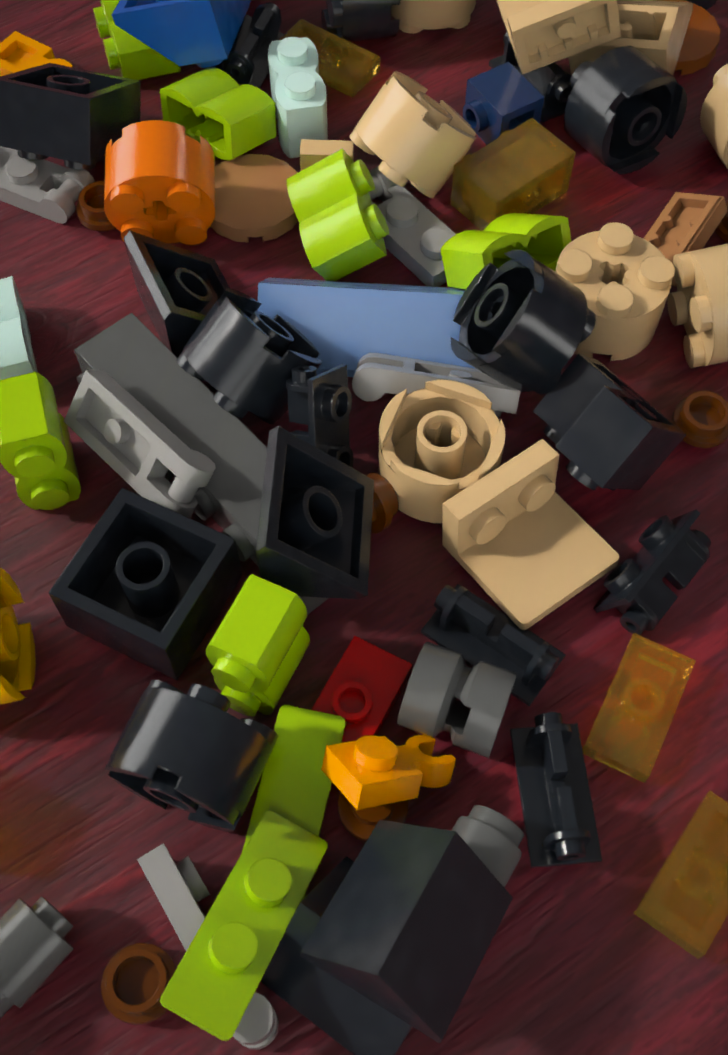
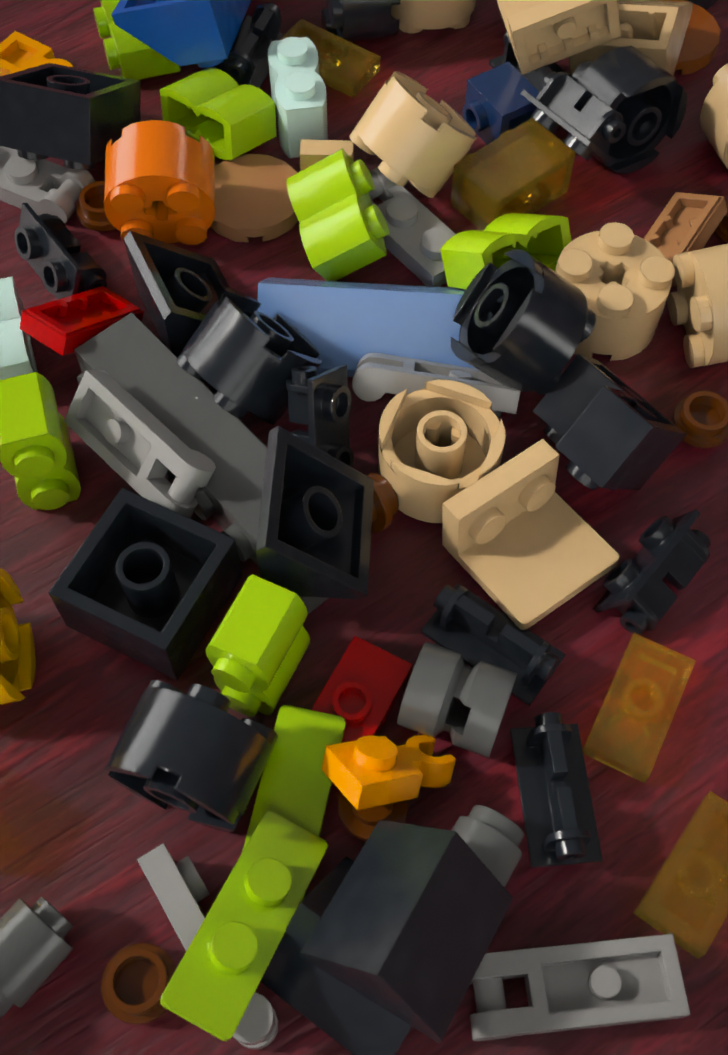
(56, 254): none -> black hinge
(76, 318): none -> red plate
(580, 987): none -> light grey plate
(588, 130): none -> hinge

